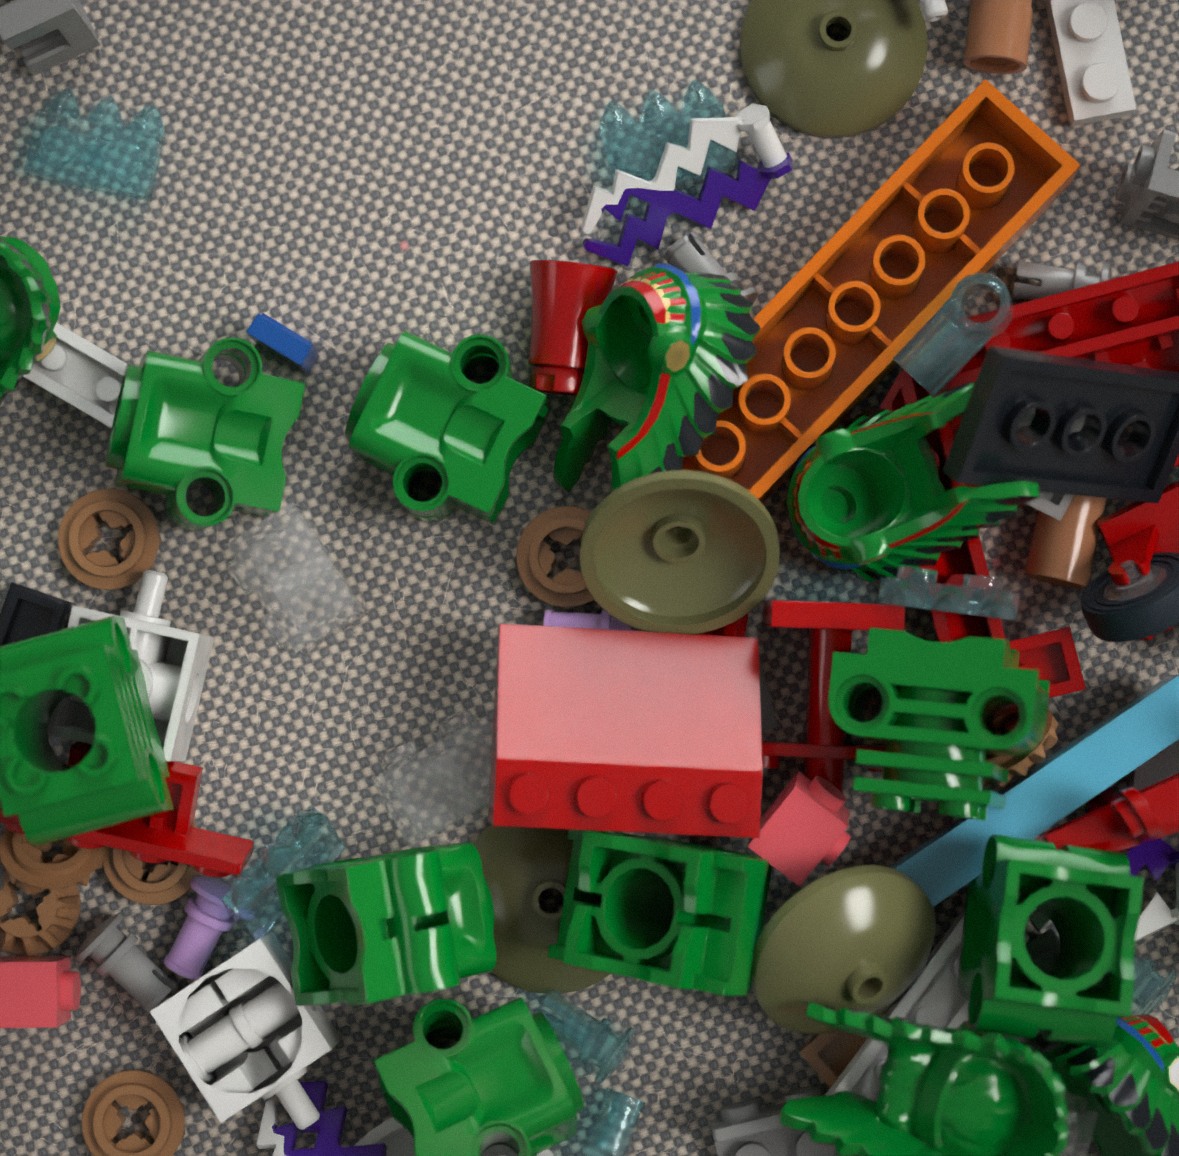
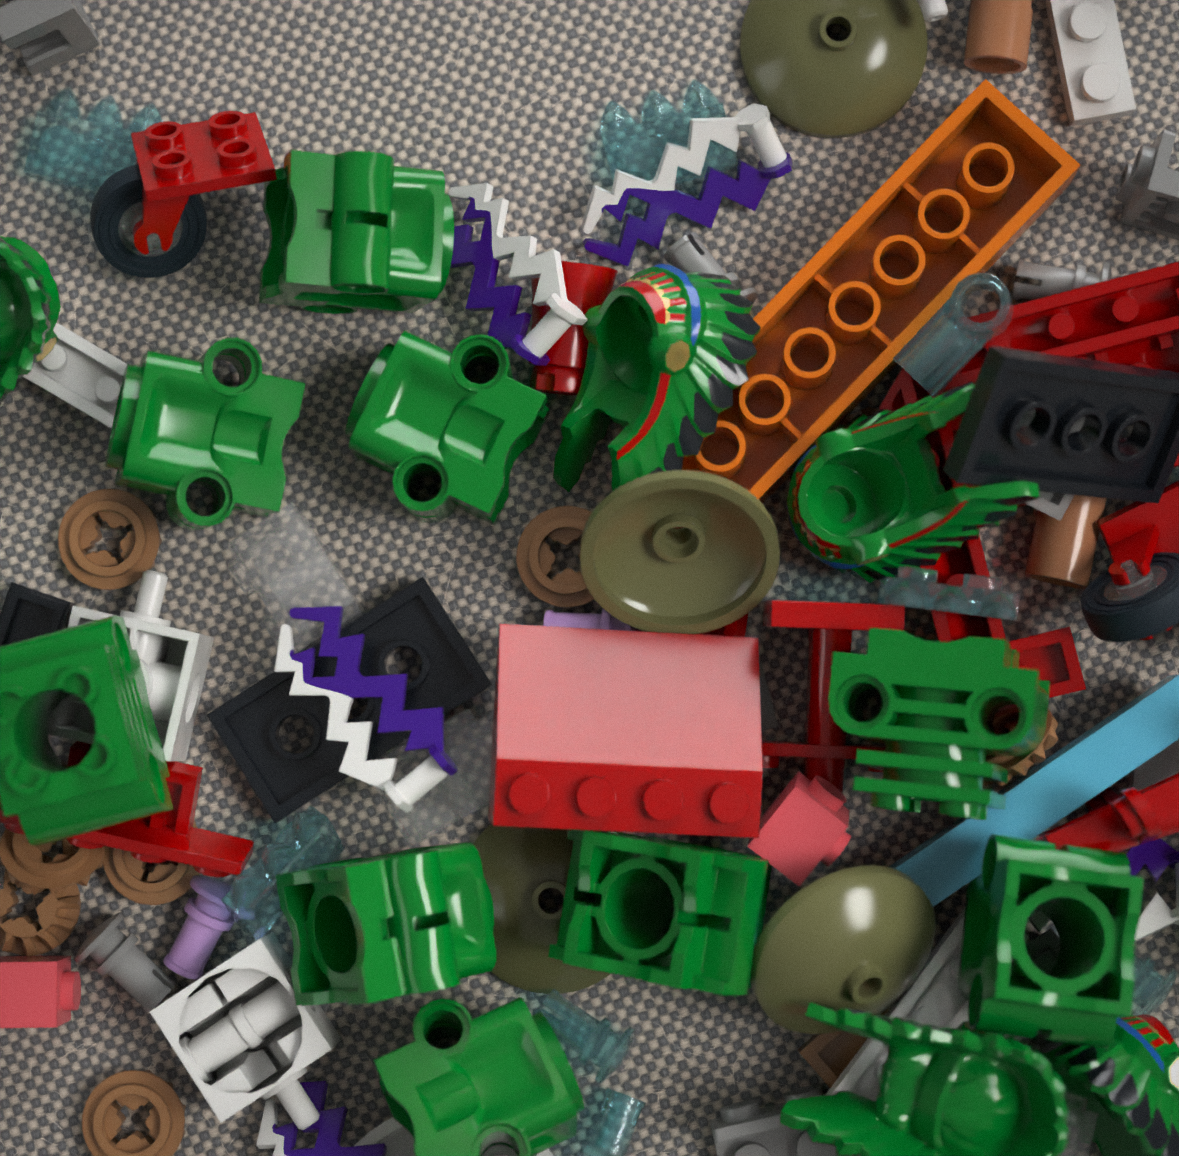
(152, 213): none -> red plate
(253, 718): none -> black plate
(283, 342): blue tile -> none
(348, 683): none -> piece
(355, 234): none -> green piece
(504, 300): none -> piece

